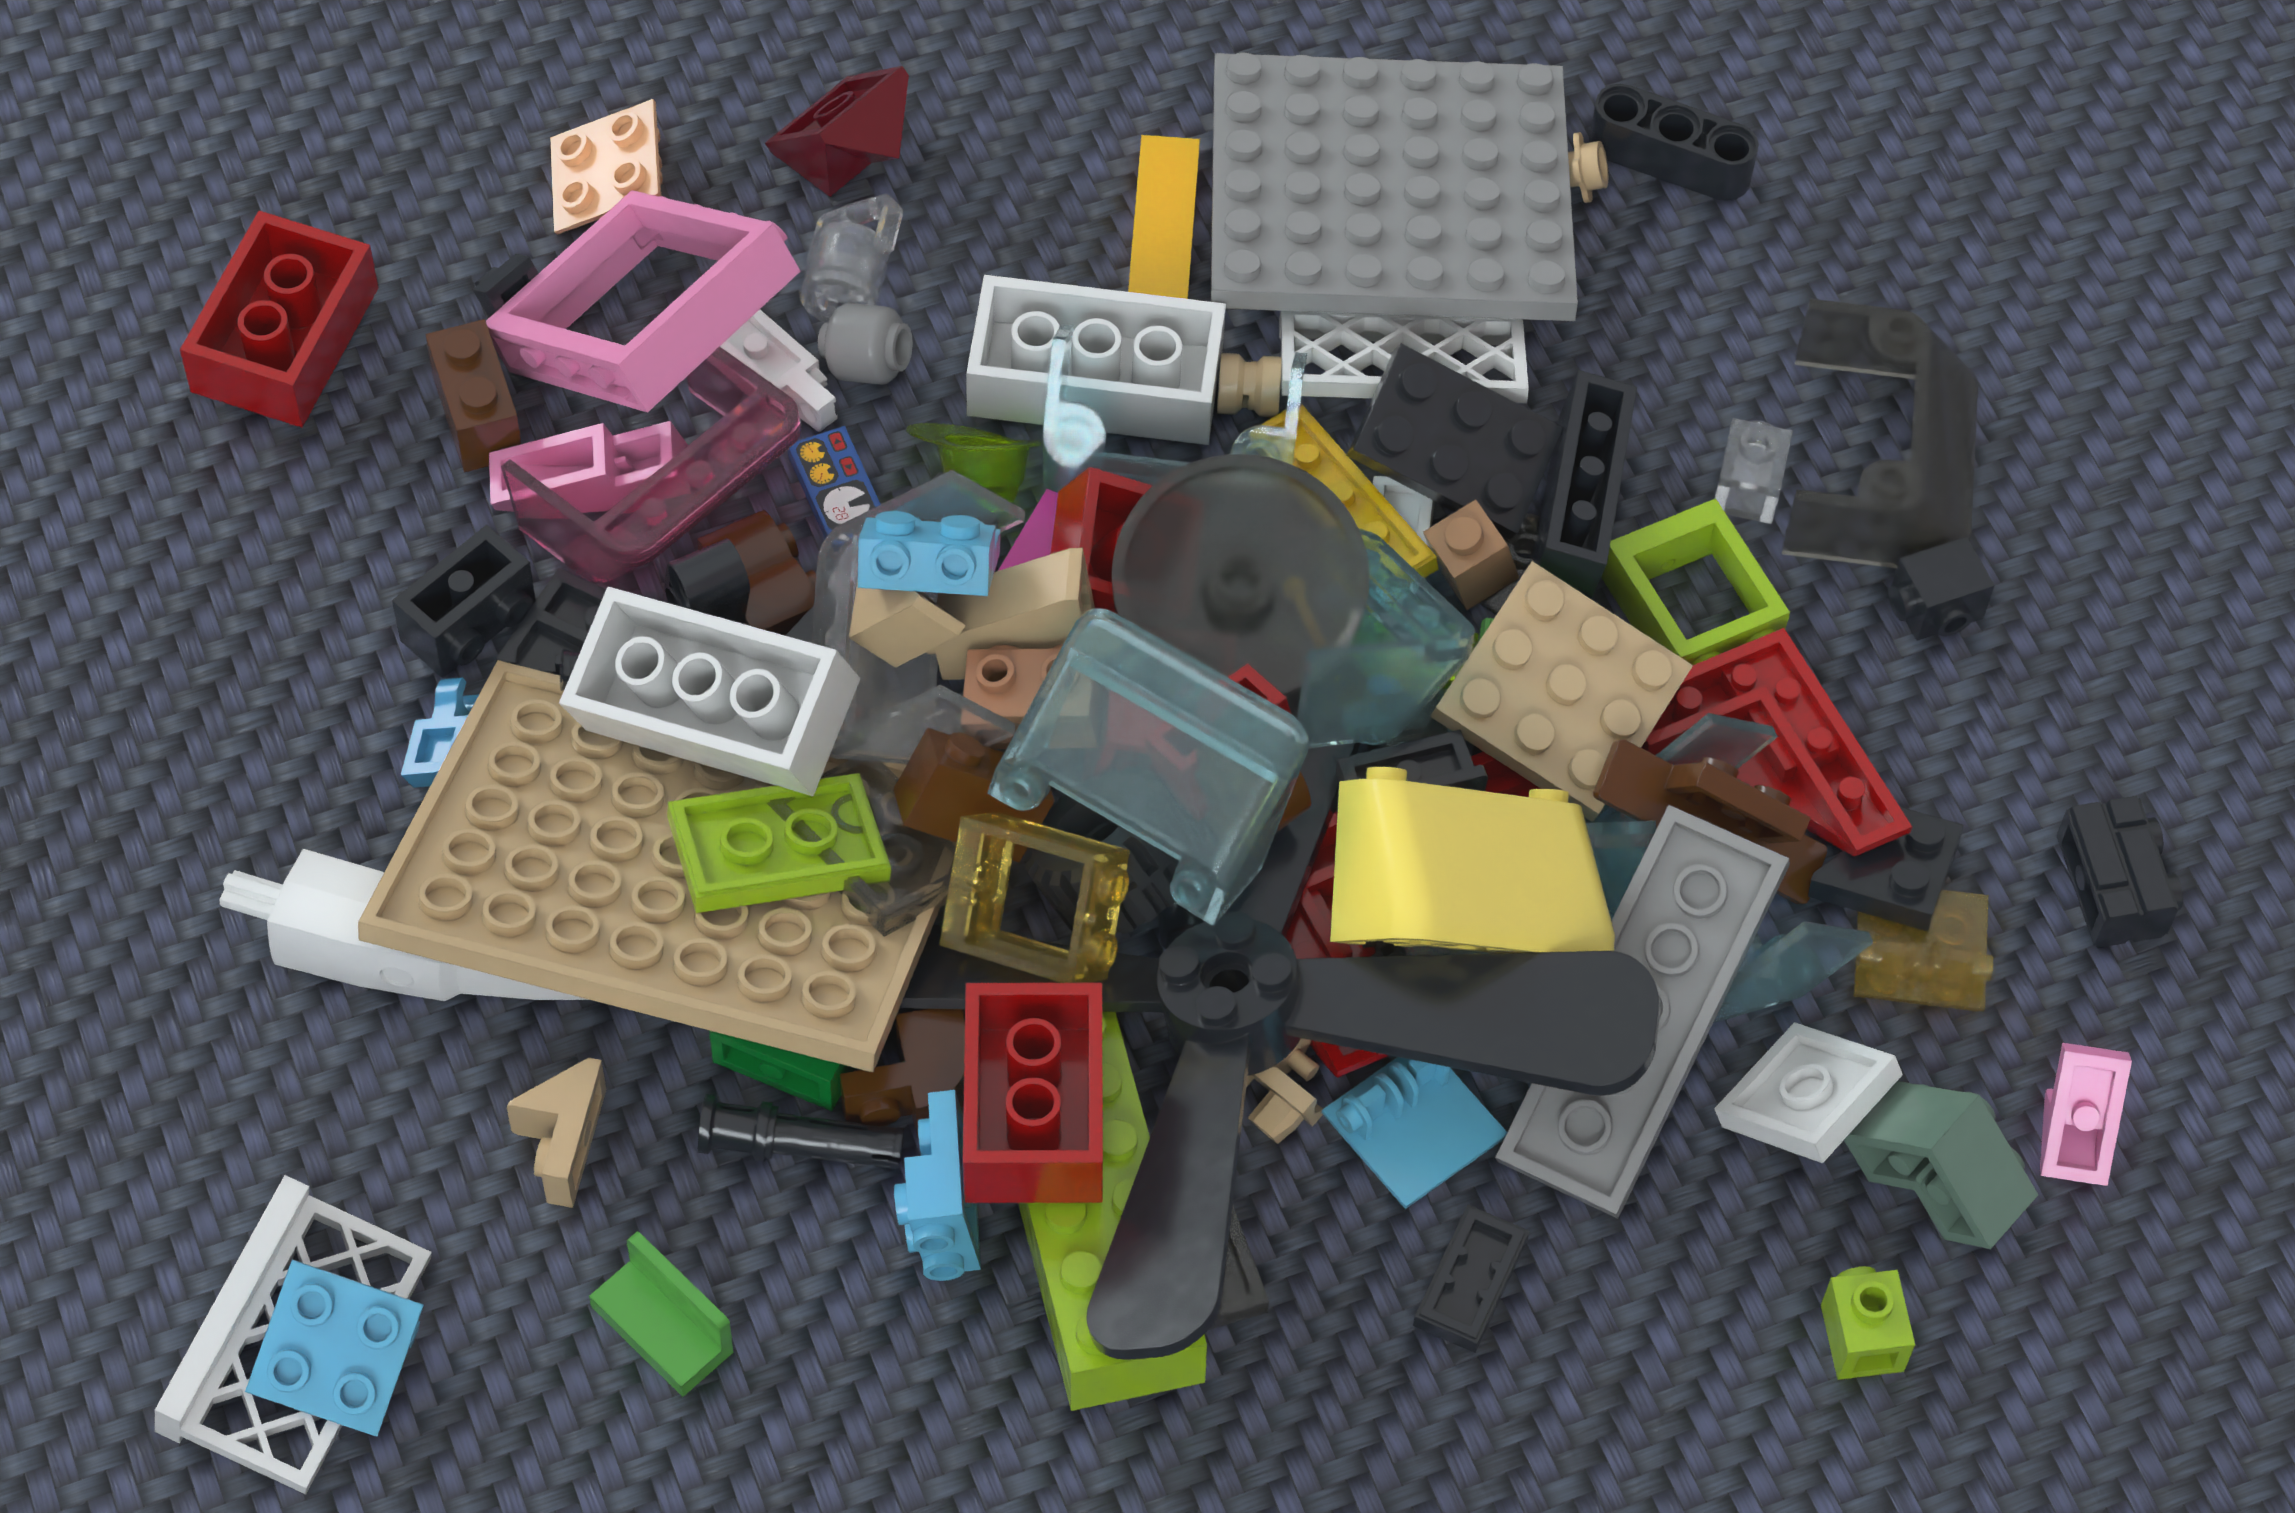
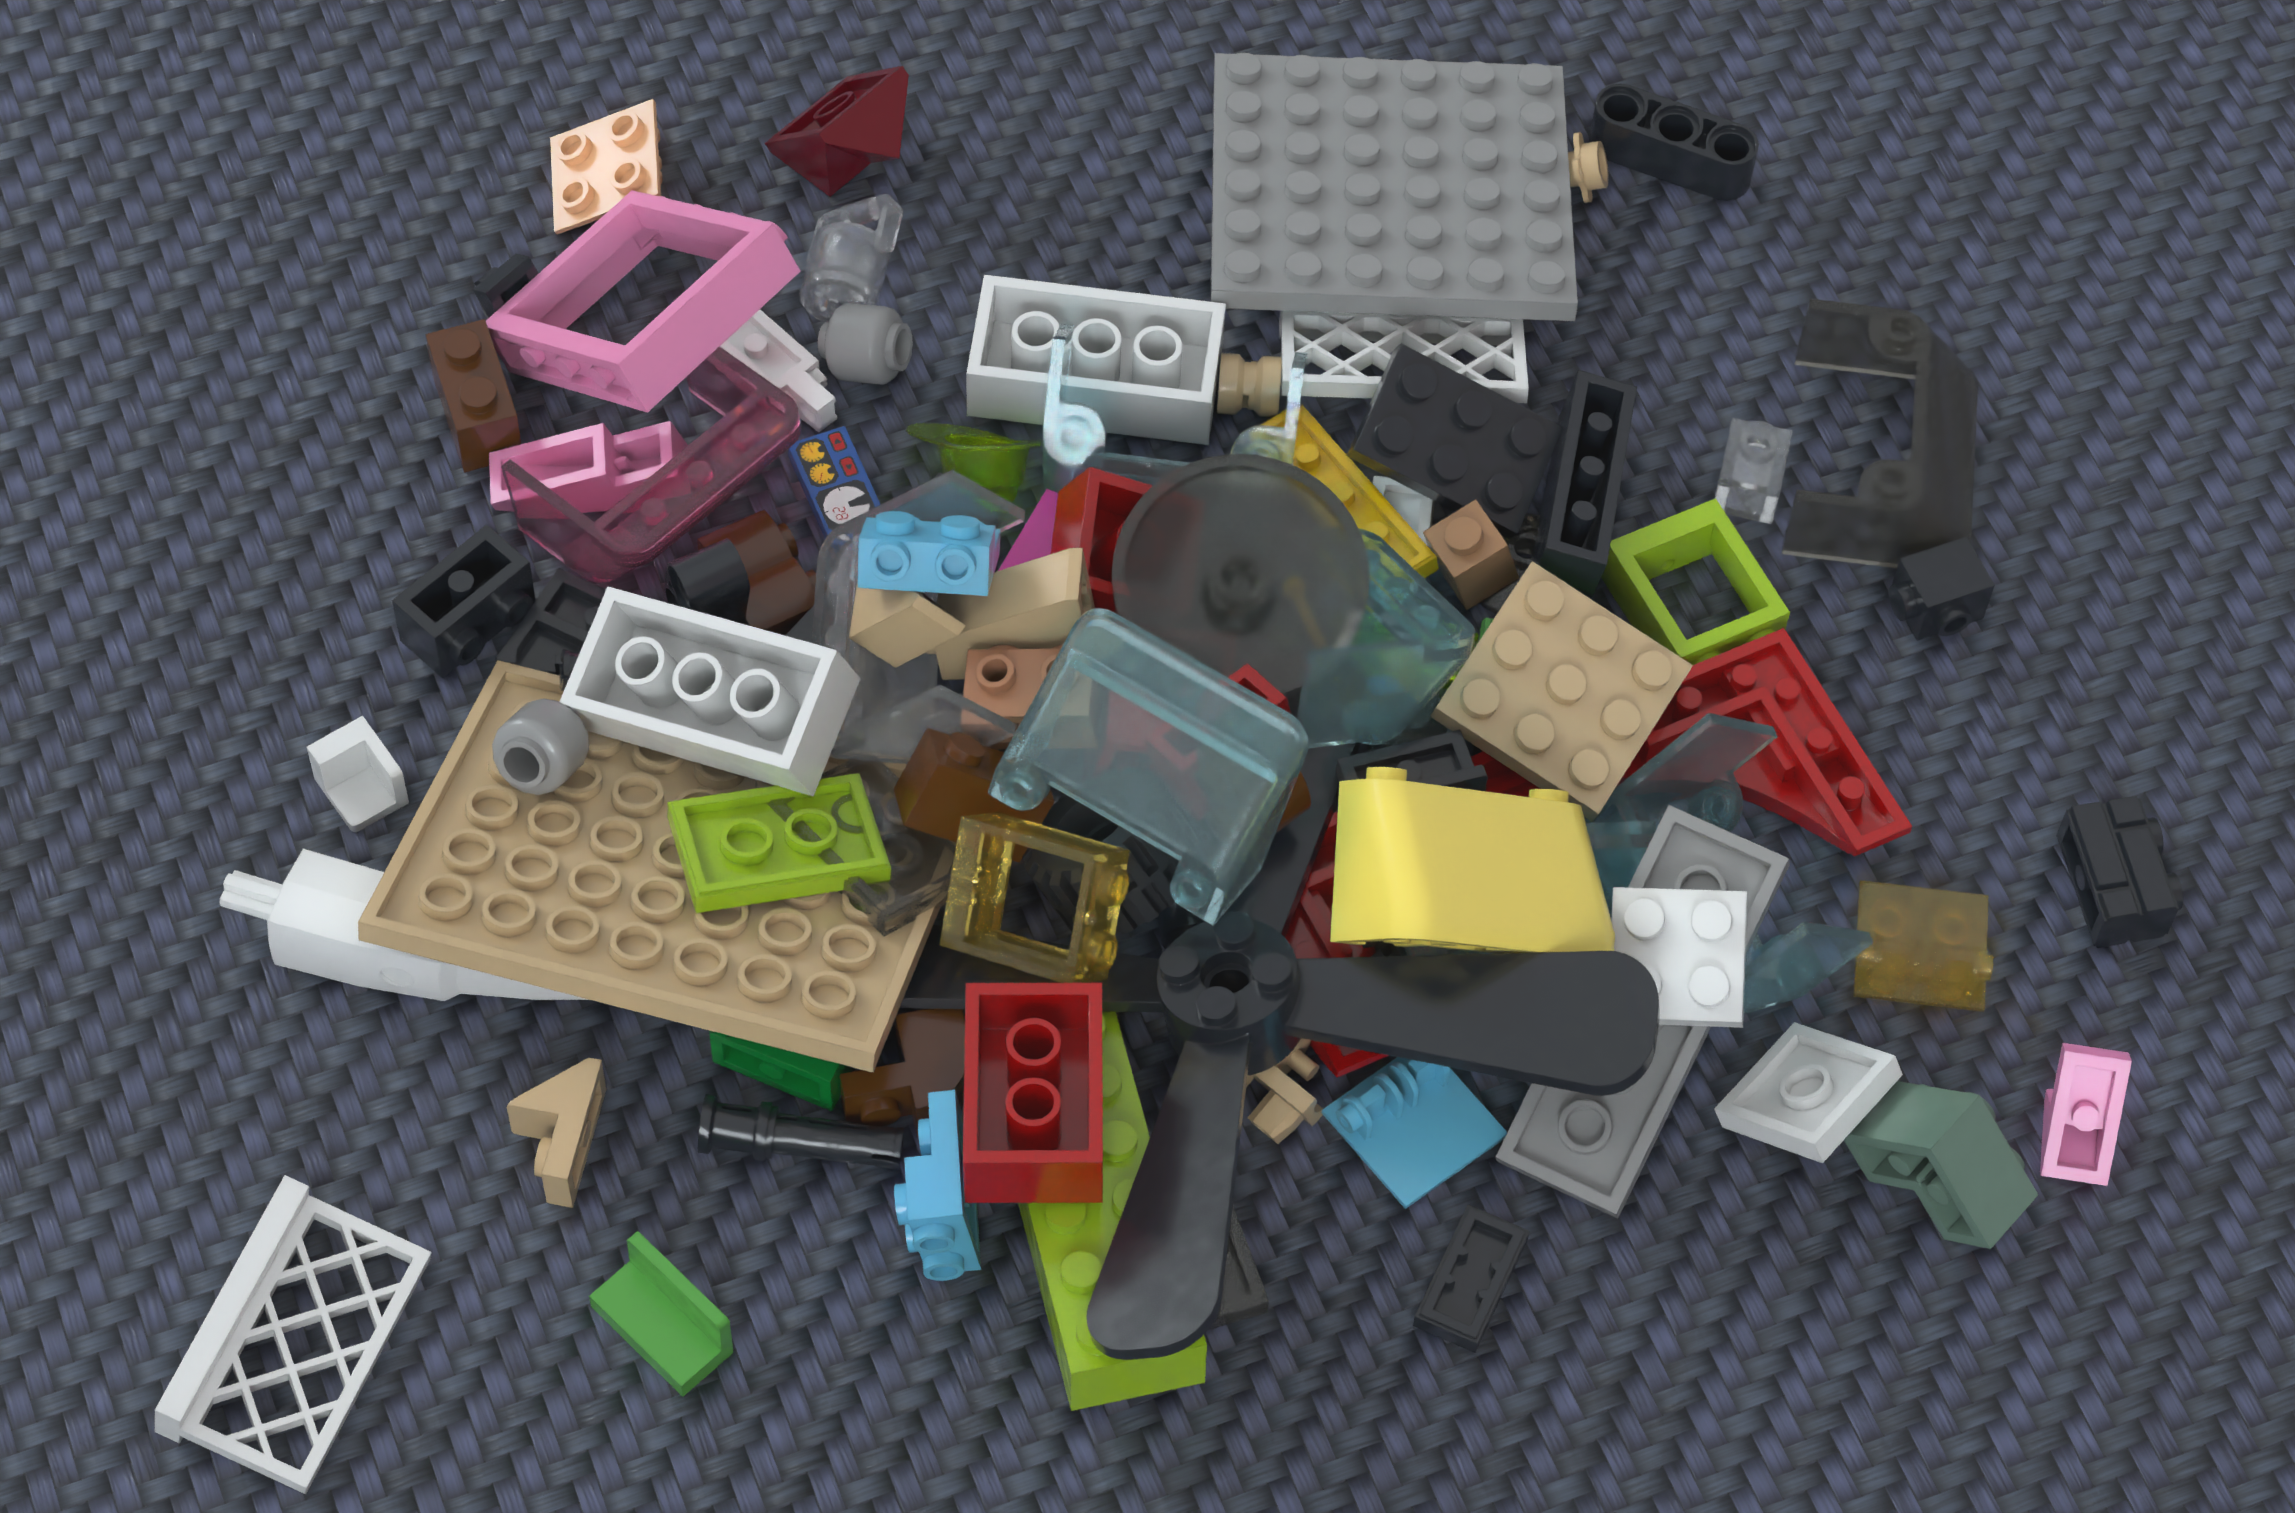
(279, 318): red brick -> none
(334, 1348): medium azure hinge -> none
(358, 774): none -> white panel
(435, 736): dark azure plate -> none
(540, 746): none -> light grey head
(1164, 216): yellow tile -> none
(1645, 786): reddish brown bracket -> none
(1690, 947): none -> white plate
(1867, 1323): lime brick -> none
(1895, 879): black wing -> none

